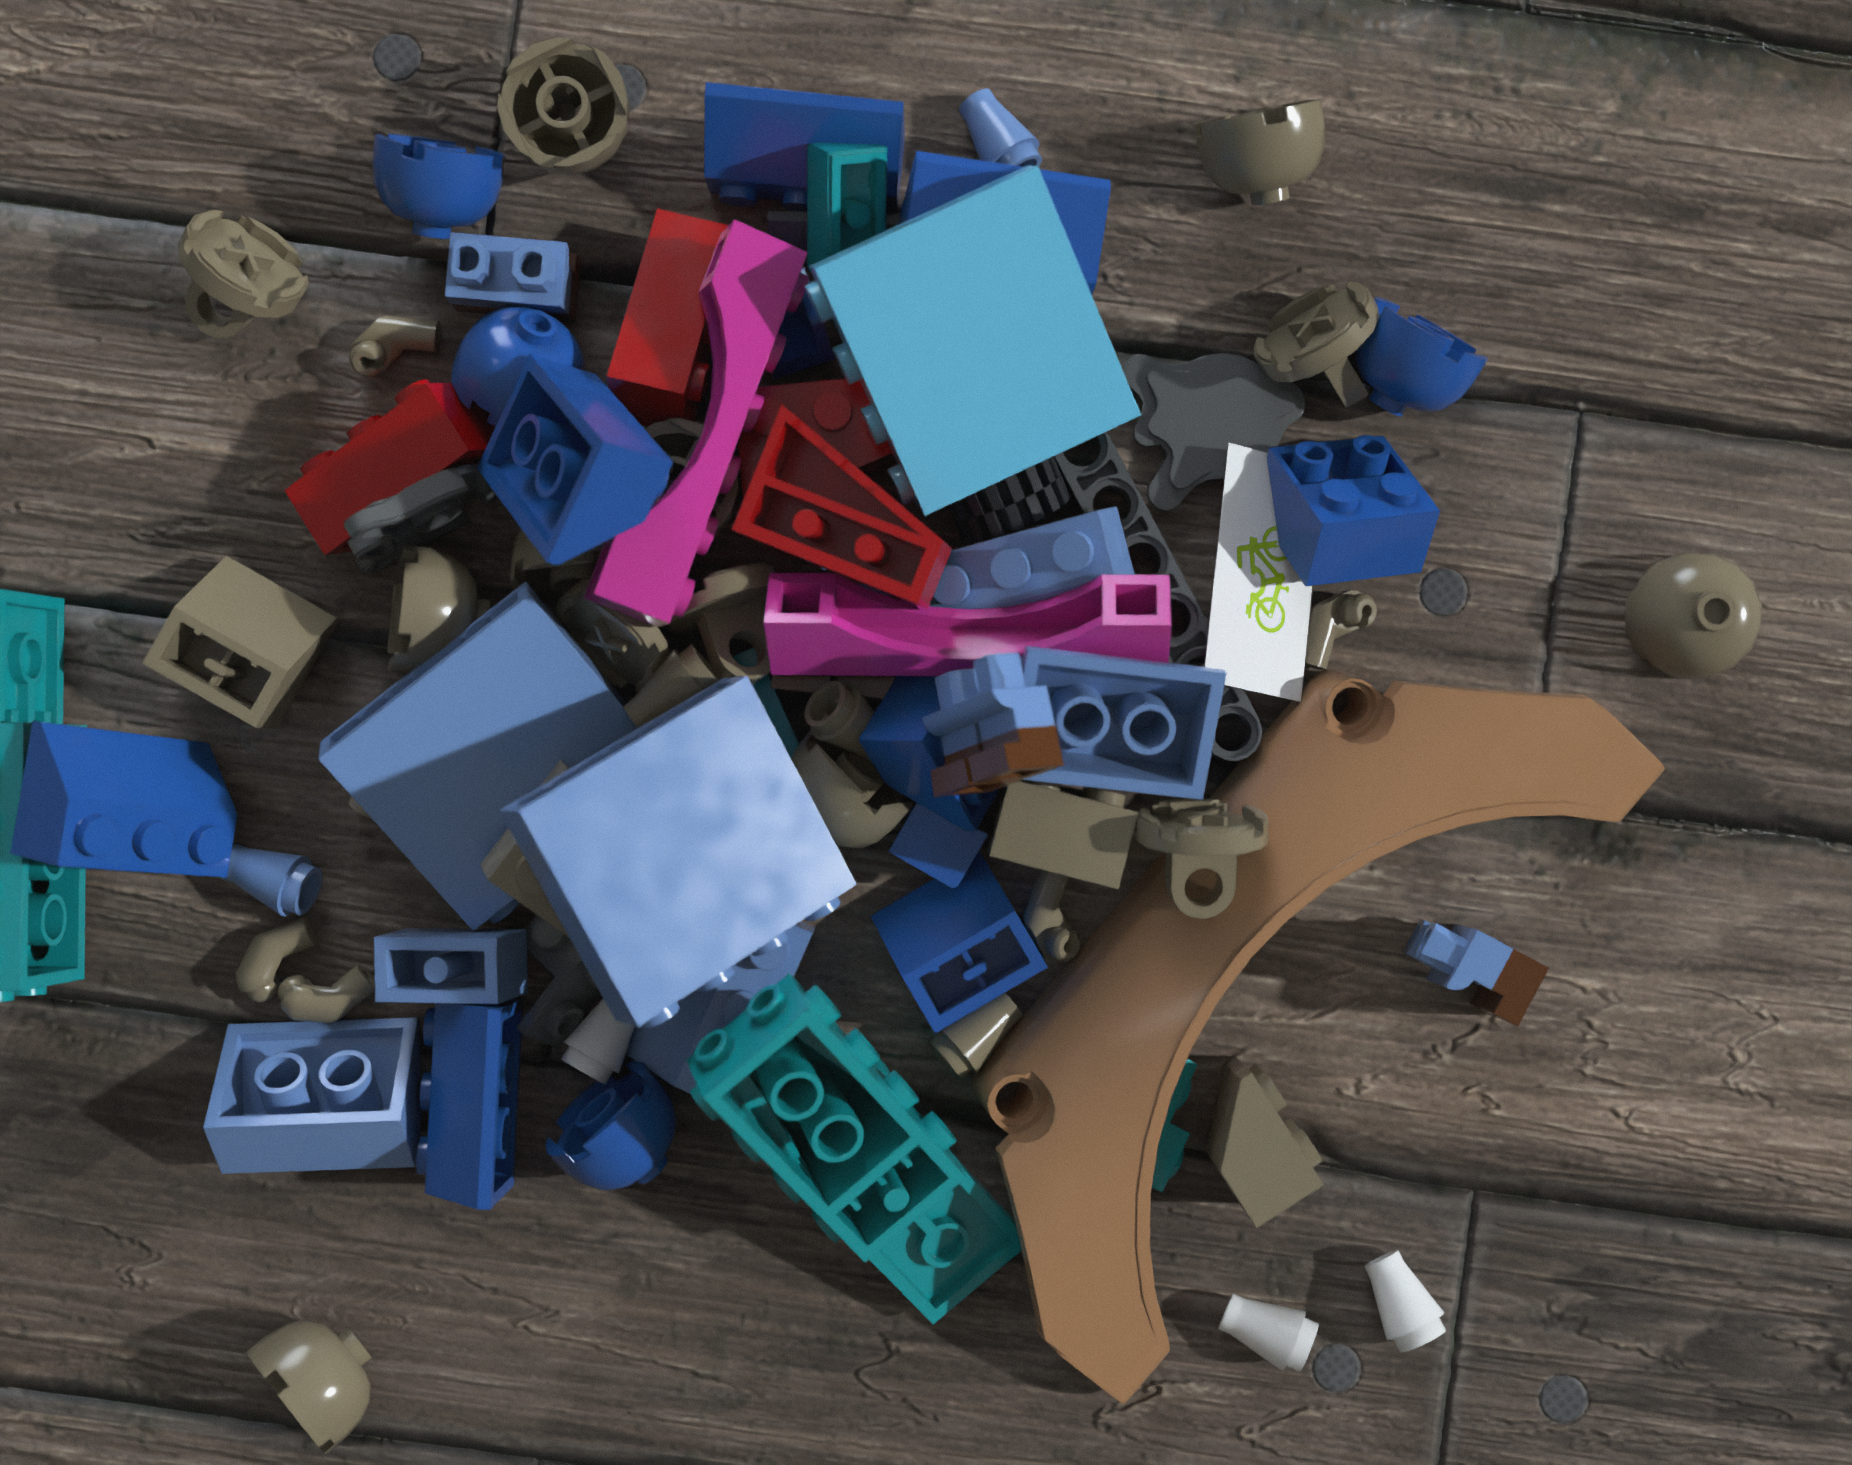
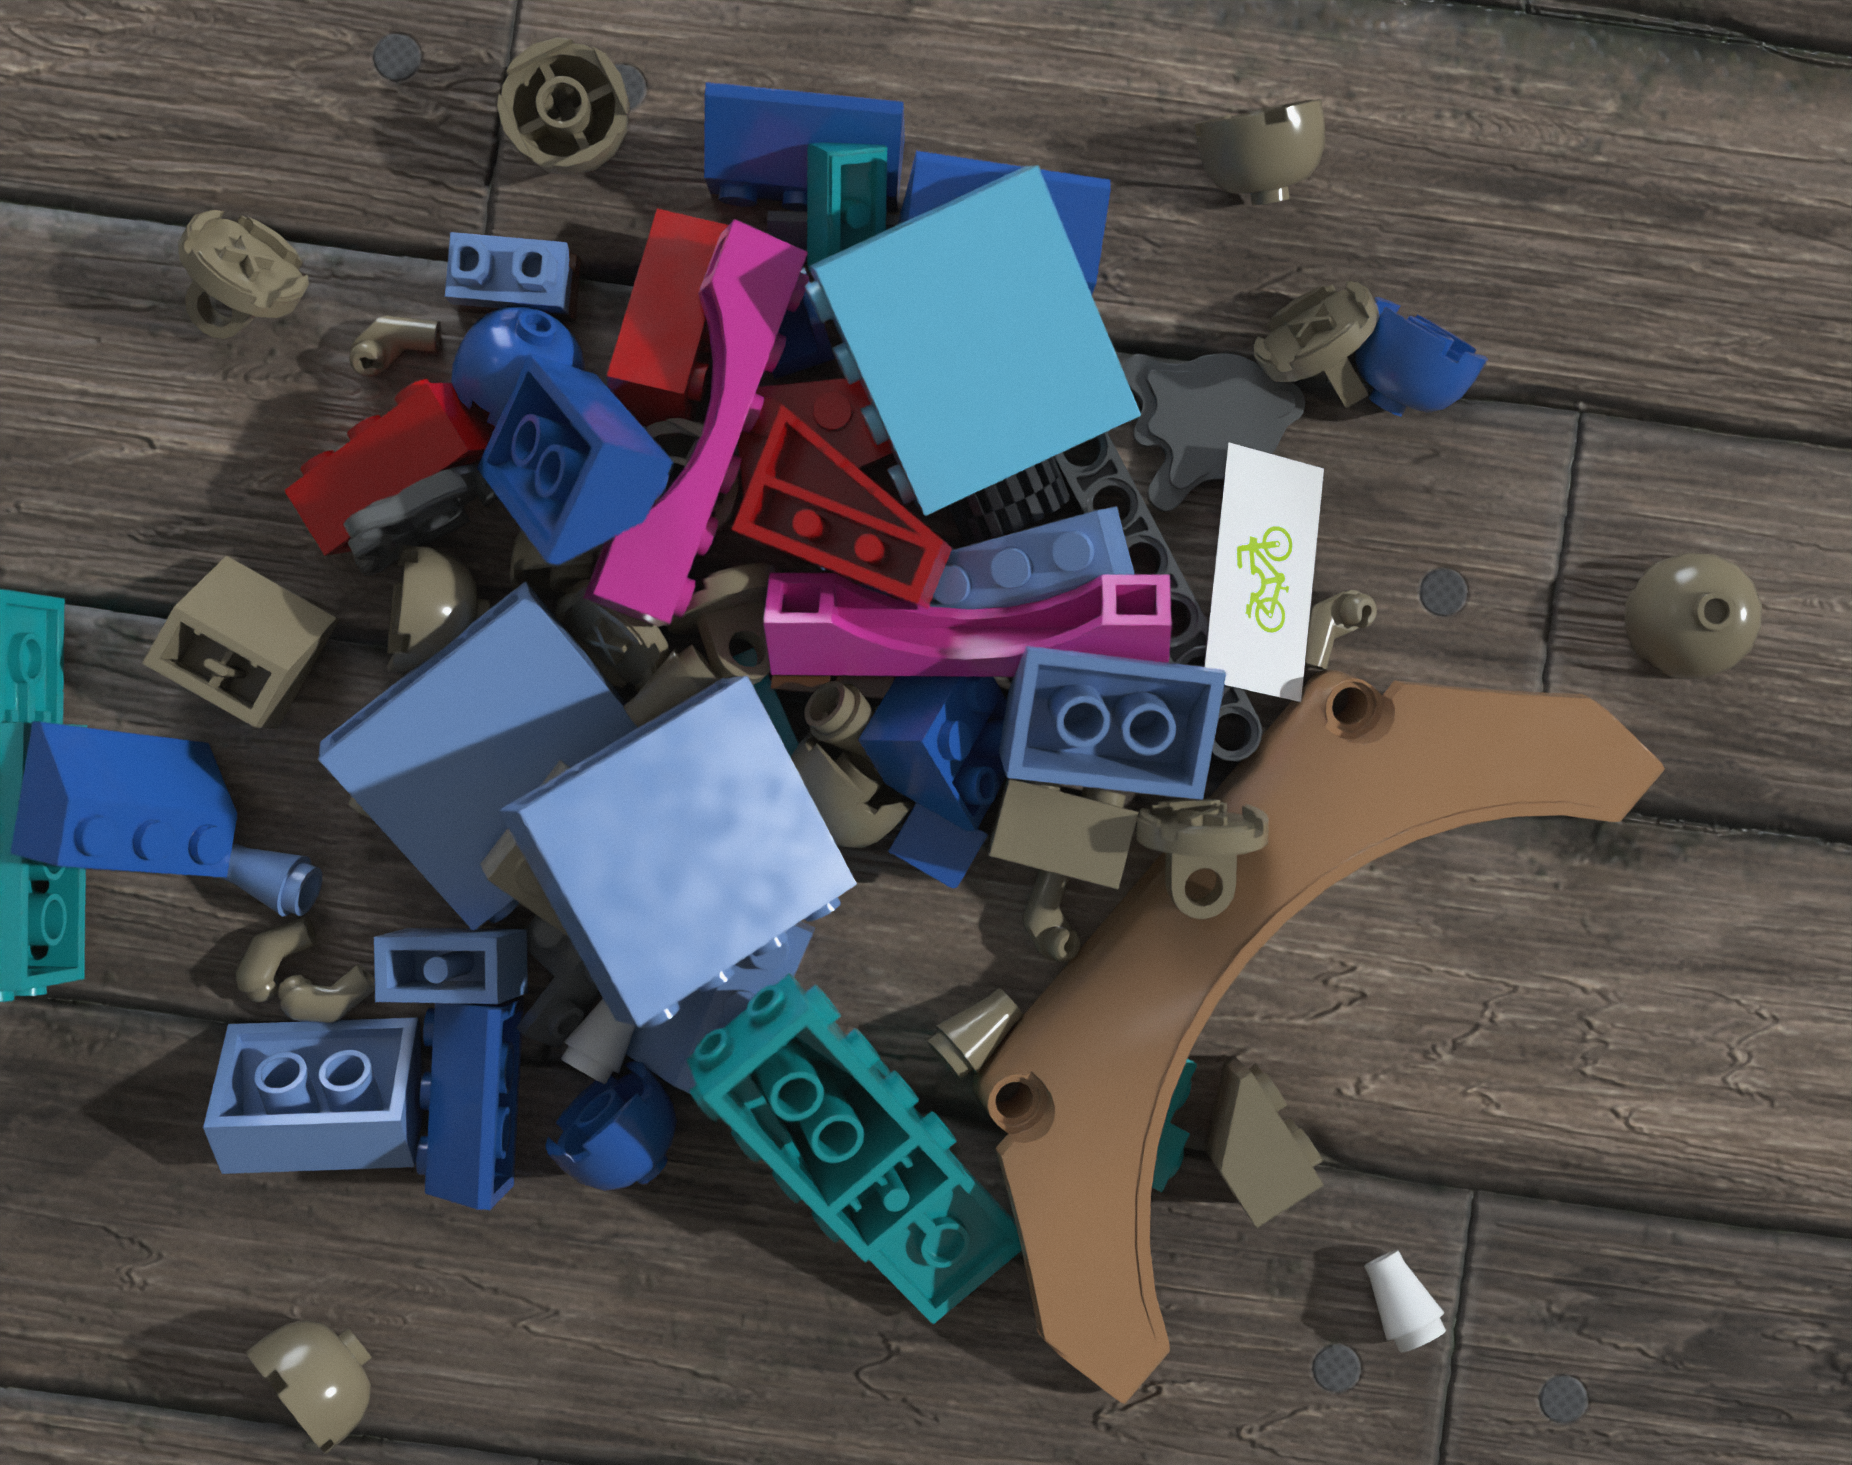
(436, 182): blue cylinder -> none
(958, 944): blue slope -> none
(991, 727): hips -> none
(997, 132): medium blue cone -> none
(1271, 1331): white cone -> none
(1349, 510): blue slope -> none
(1468, 956): medium blue hips -> none

